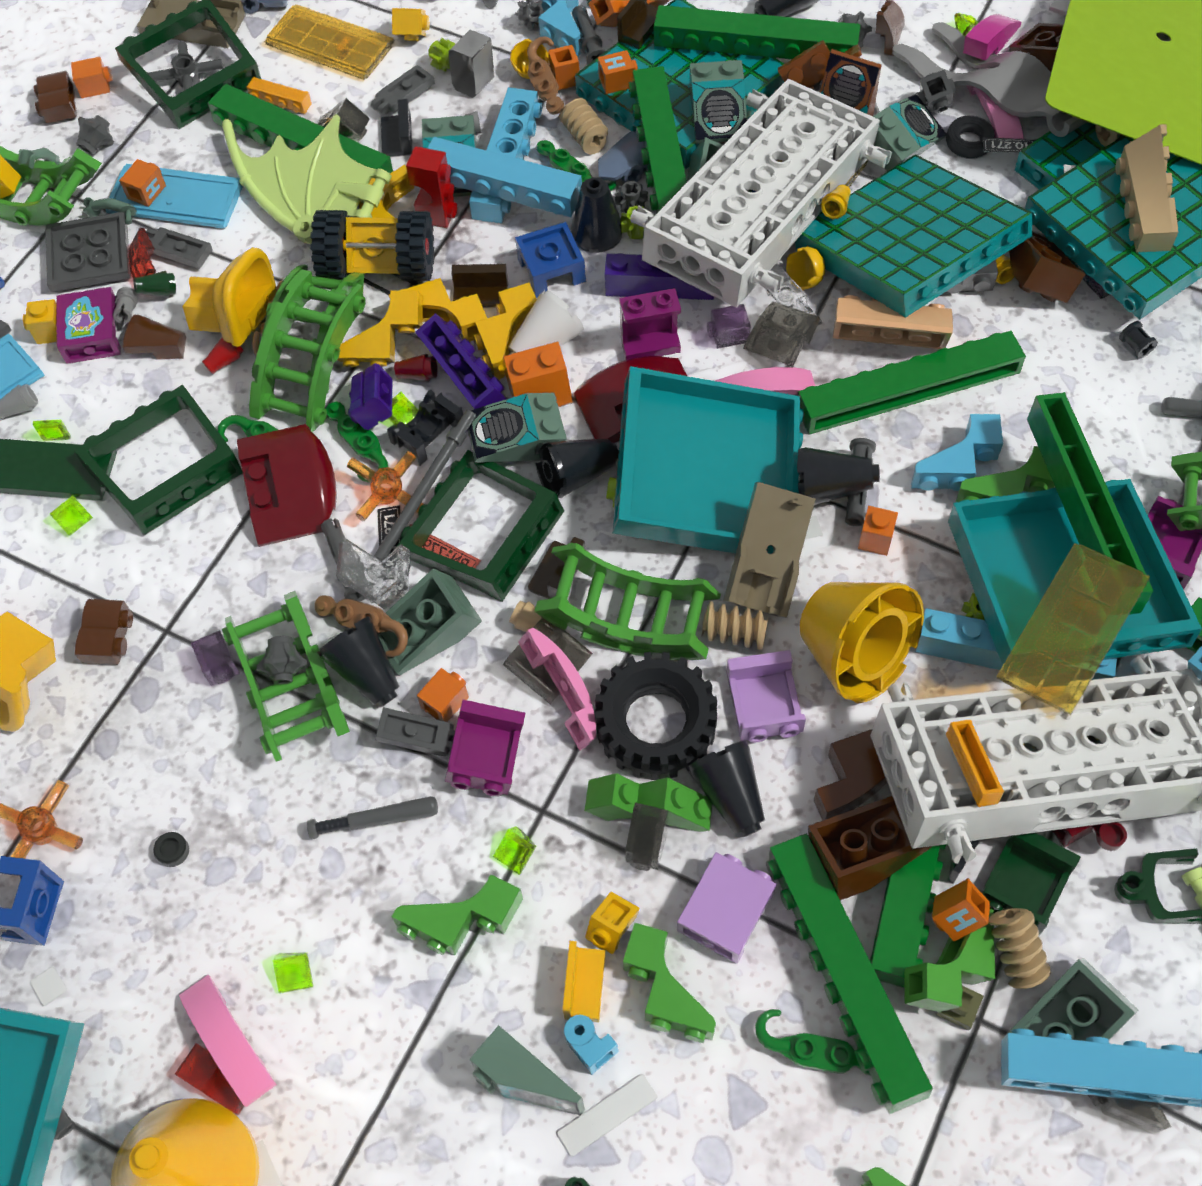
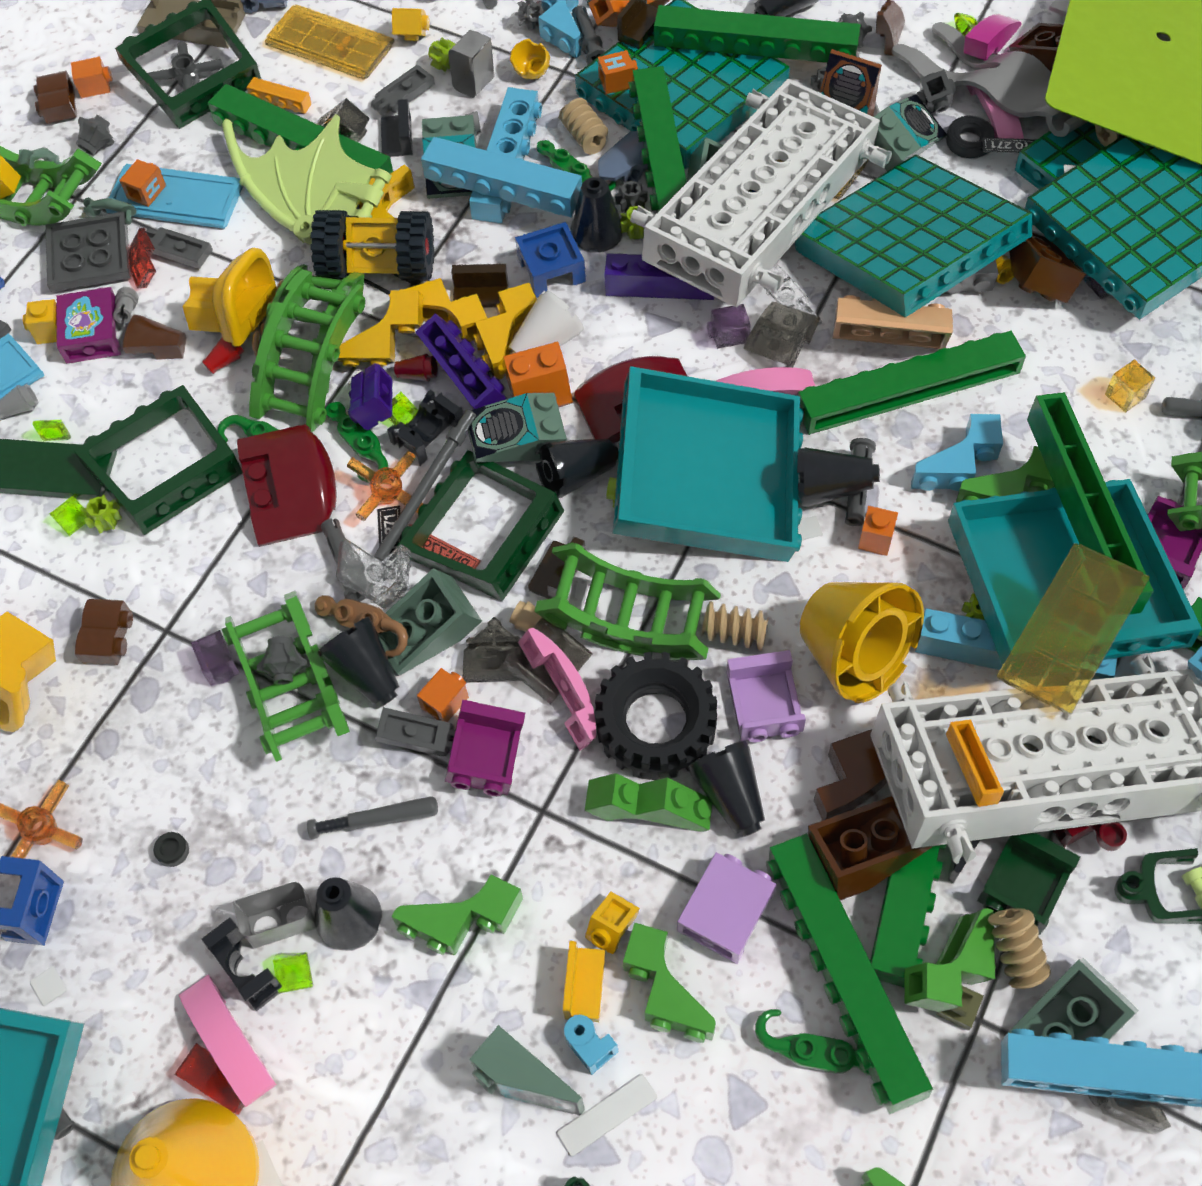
(102, 513): none -> lime gear
(156, 284): dark green cone -> none
(226, 947): none -> black piece
(266, 904): none -> light grey piece
(346, 914): none -> black cone
(432, 174): red arch -> none
(487, 653): none -> clear smoke slope
(515, 850): clear neon green slope -> none
(543, 77): medium nougat piece -> none
(564, 65): orange brick -> none
(646, 837): clear smoke slope -> none
(650, 324): magenta panel -> none
(717, 99): slope -> none
(766, 579): dark tan piece -> none
(806, 267): yellow hair -> none
(810, 65): dark orange bracket -> none
(836, 202): yellow cone -> none
(960, 910): orange brick -> none
(1130, 385): none -> clear yellow brick
(1138, 339): black bush -> none
(1148, 192): tan wedge -> none

